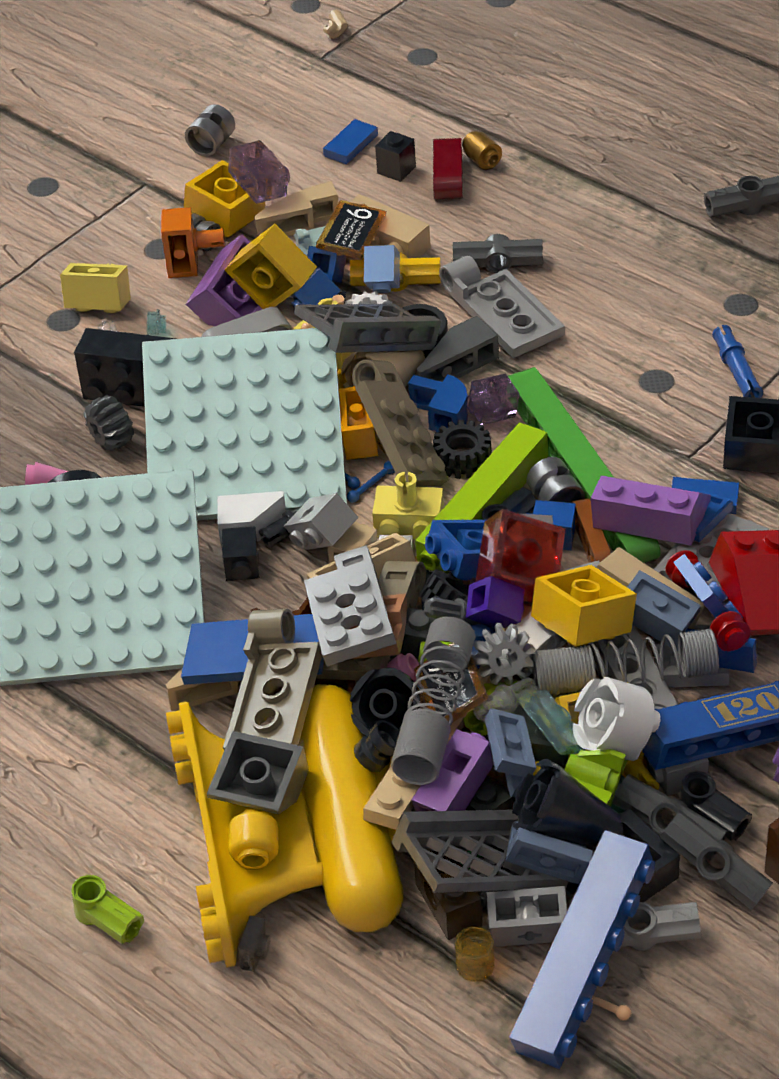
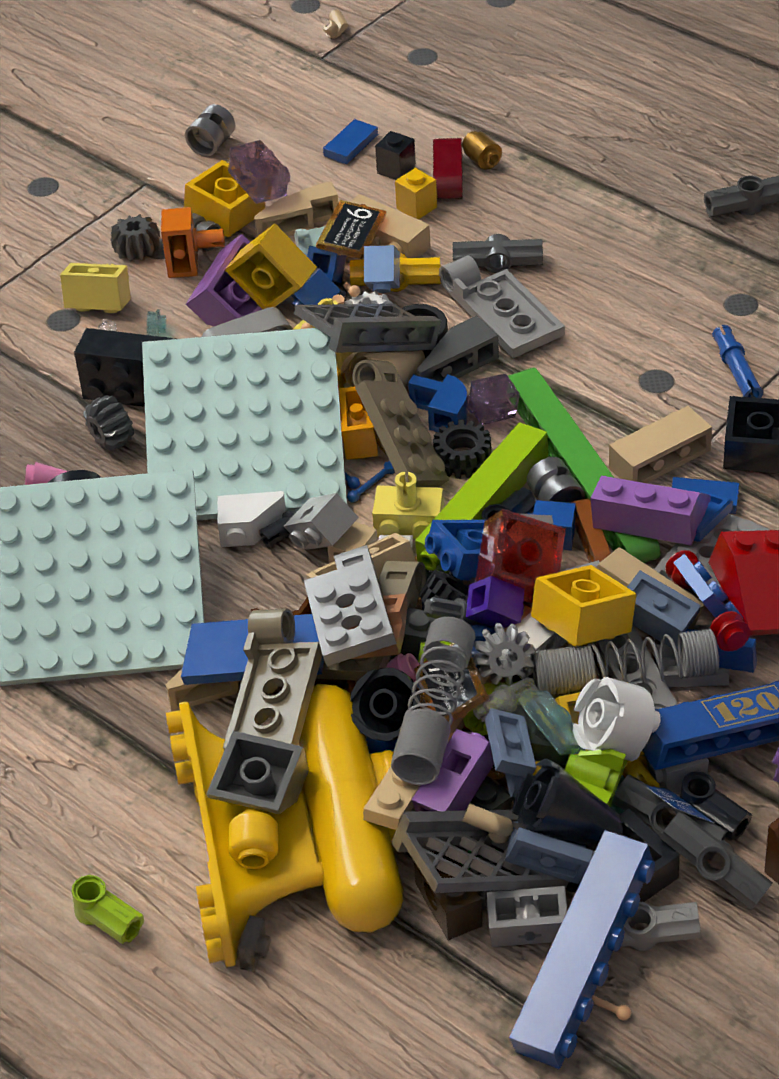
(135, 237): none -> dark grey gear
(240, 553): black brick -> none
(353, 290): none -> light nougat hinge
(376, 749): black wheel -> none
(416, 193): none -> yellow brick
(474, 954): clear yellow wheel -> none
(497, 825): none -> tan arm
(660, 446): none -> tan brick
(676, 802): none -> blue sticker

